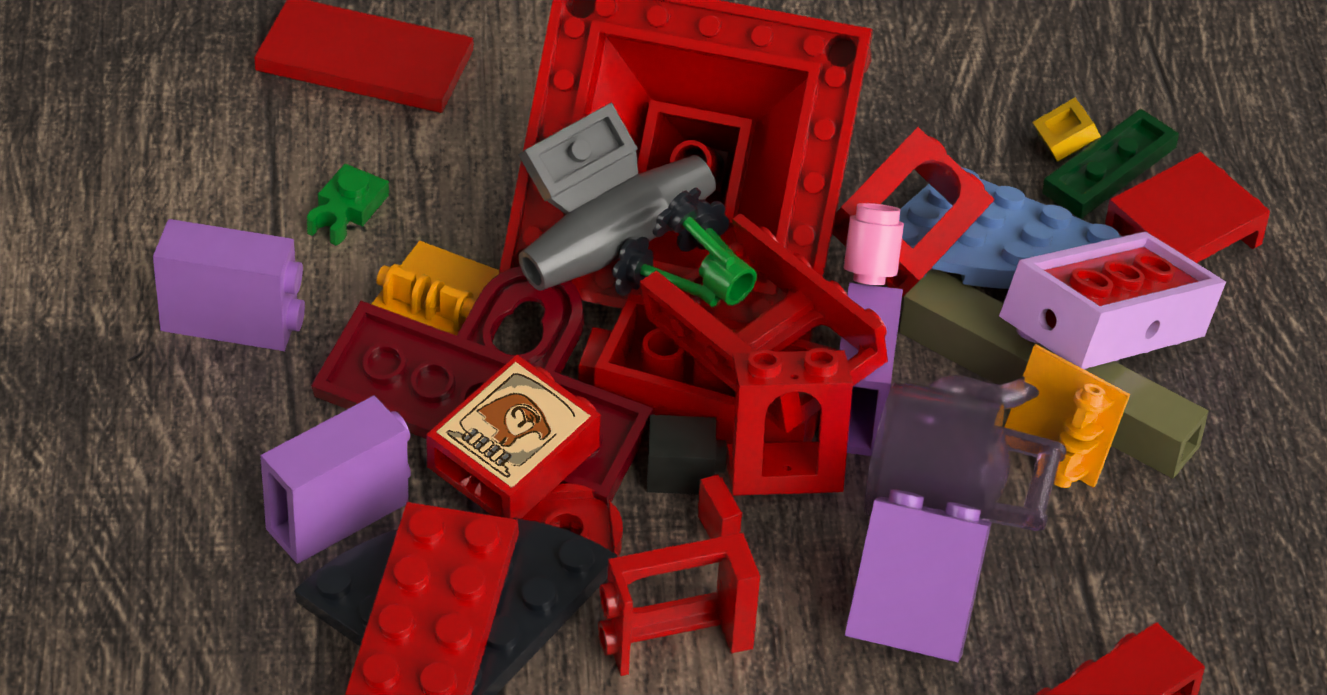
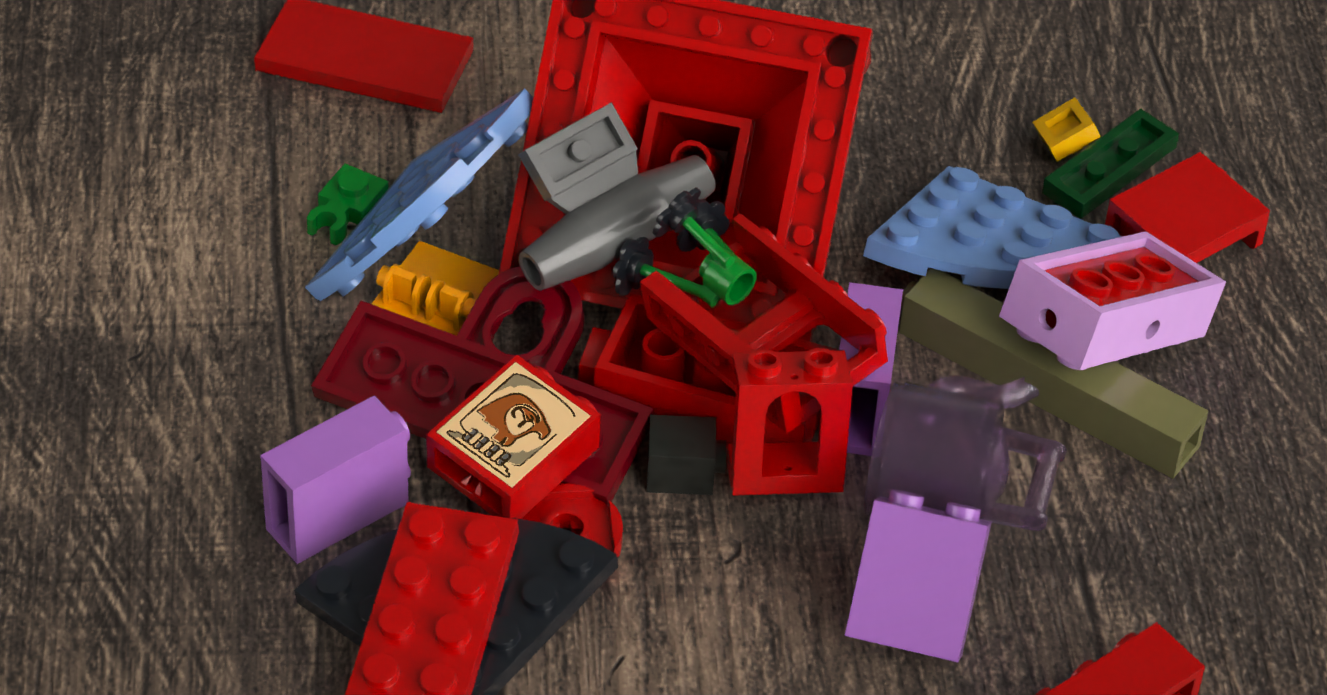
(228, 285): medium lavender brick -> none
(420, 194): none -> medium blue plate
(718, 508): red tile -> none
(730, 606): red panel -> none
(873, 243): bright pink brick -> none
(956, 185): red panel -> none
(1071, 410): light orange hinge -> none

